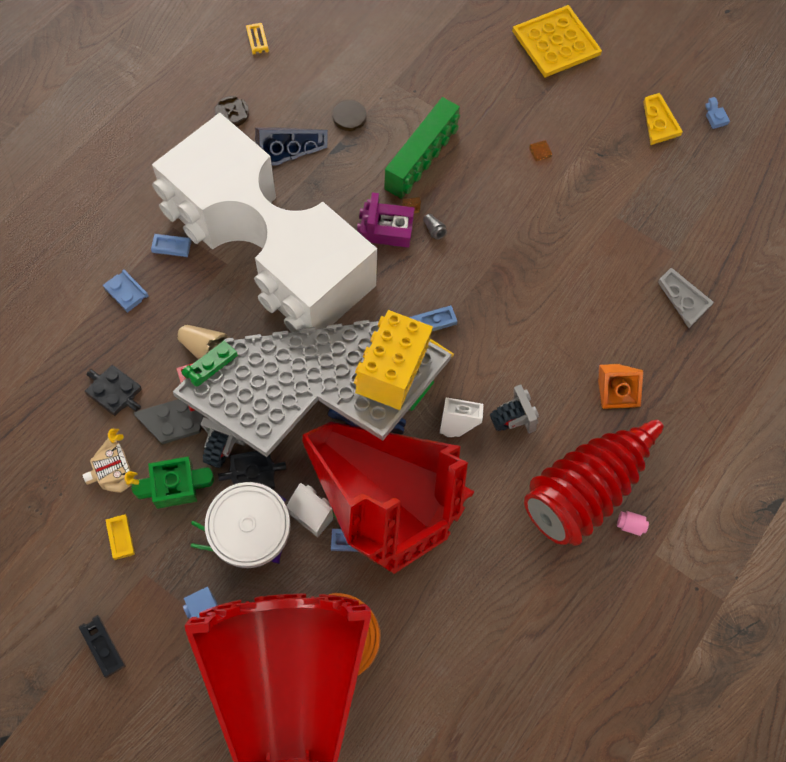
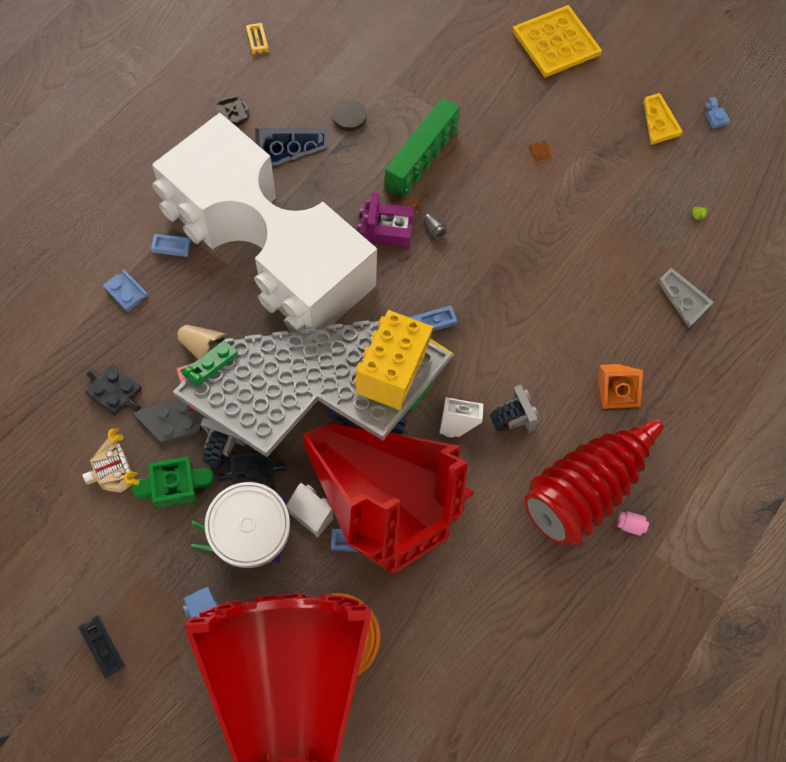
(120, 537): yellow tile -> none
(699, 212): none -> lime hinge

